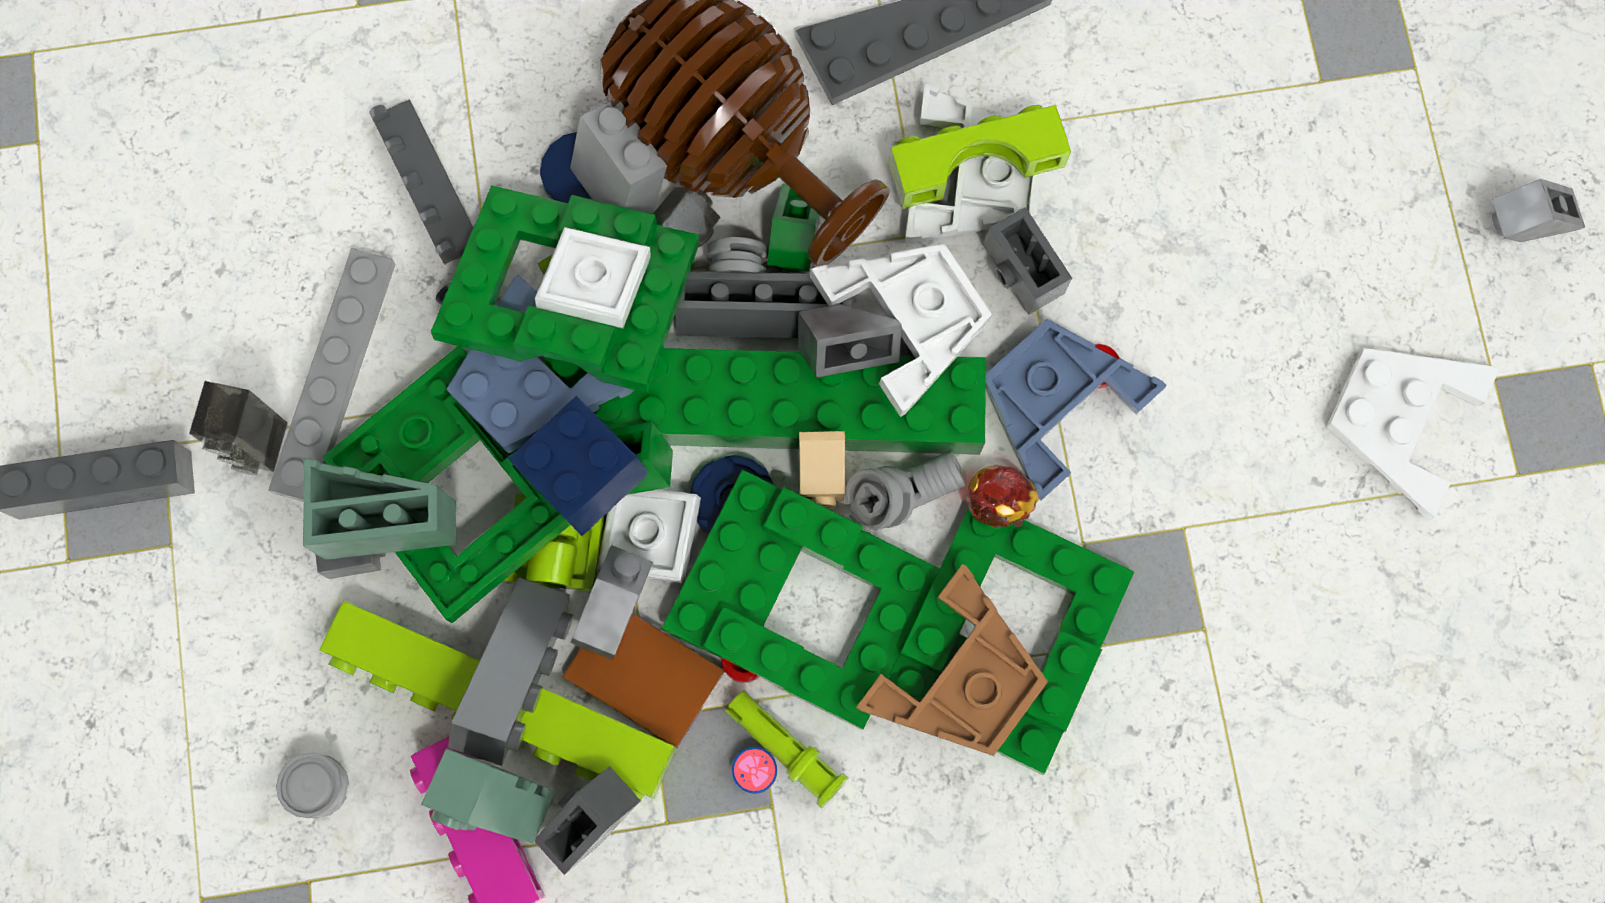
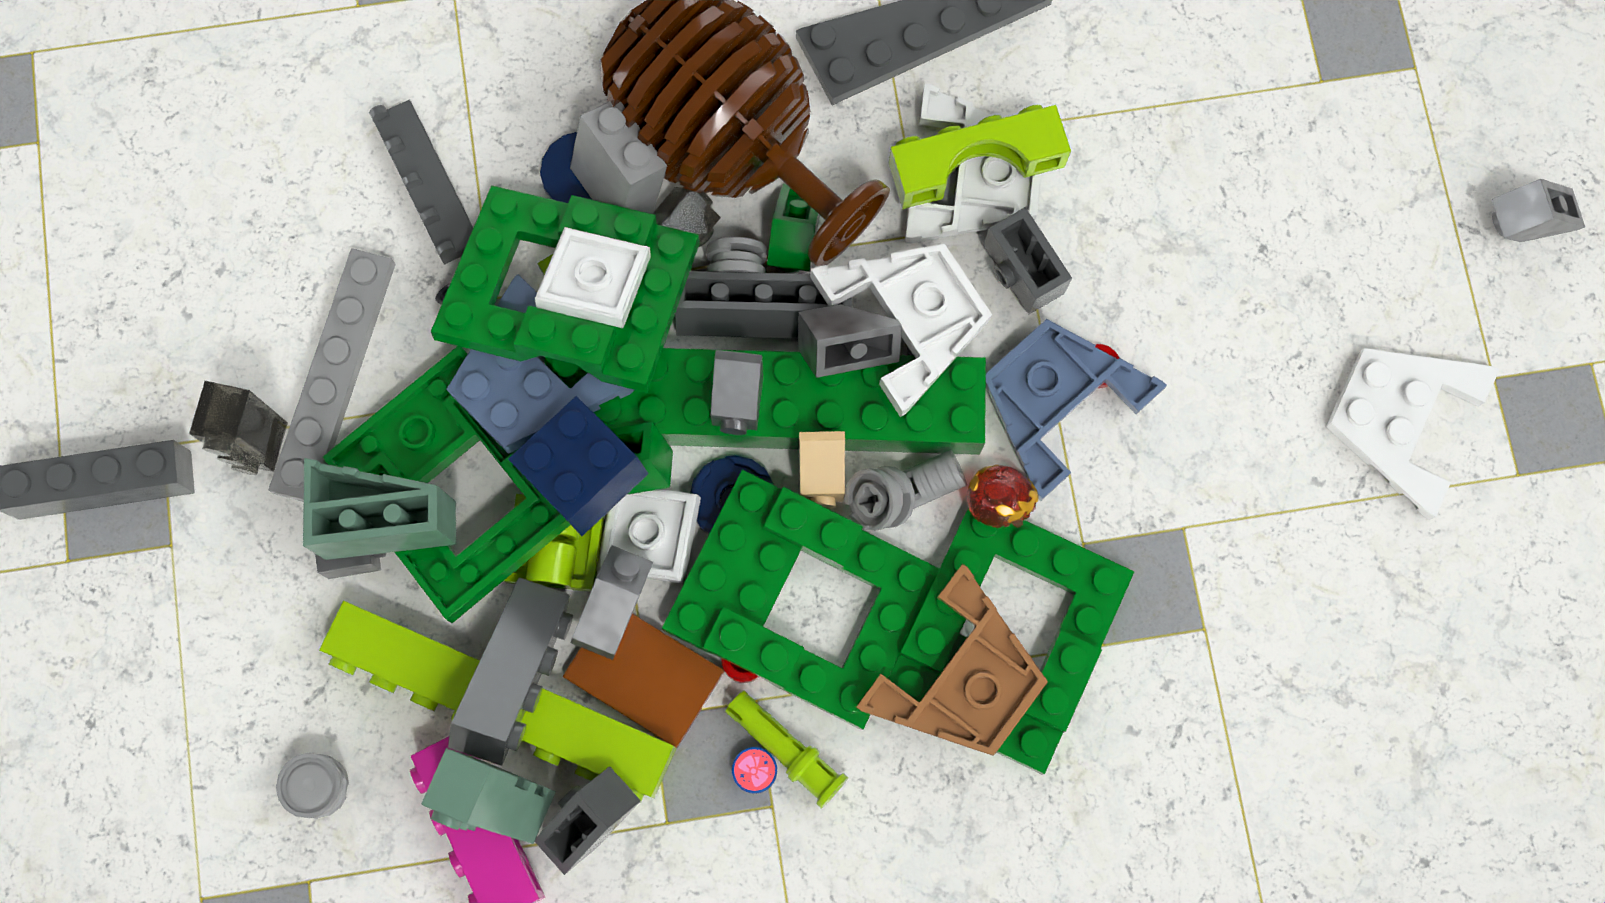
(736, 391): none -> flat silver slope

